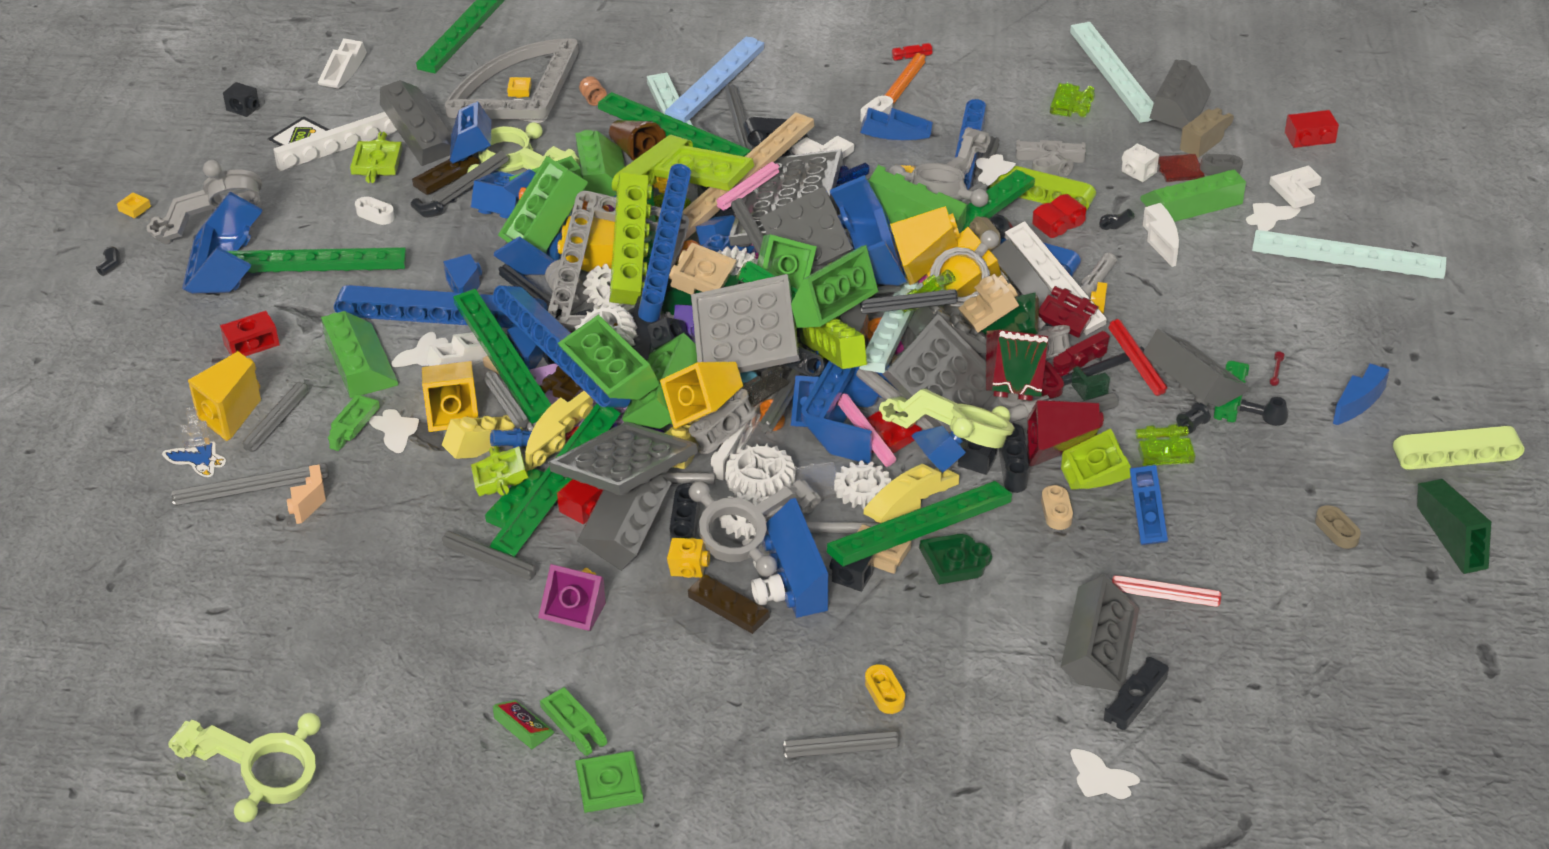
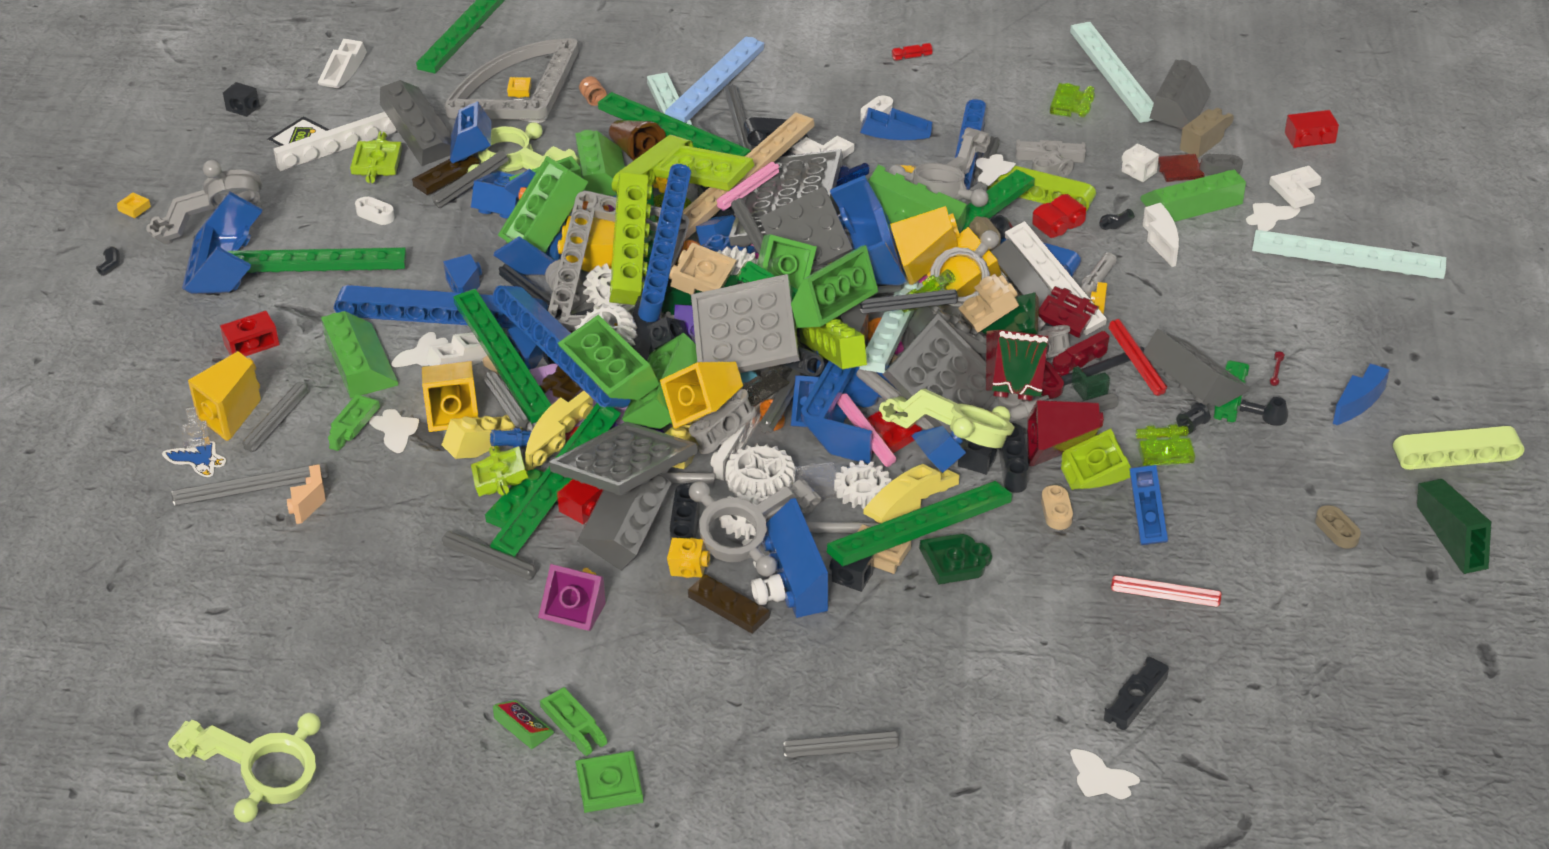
(427, 209): black arm -> none
(888, 693): yellow plate -> none
(906, 77): orange axle -> none
(1100, 635): dark grey slope -> none

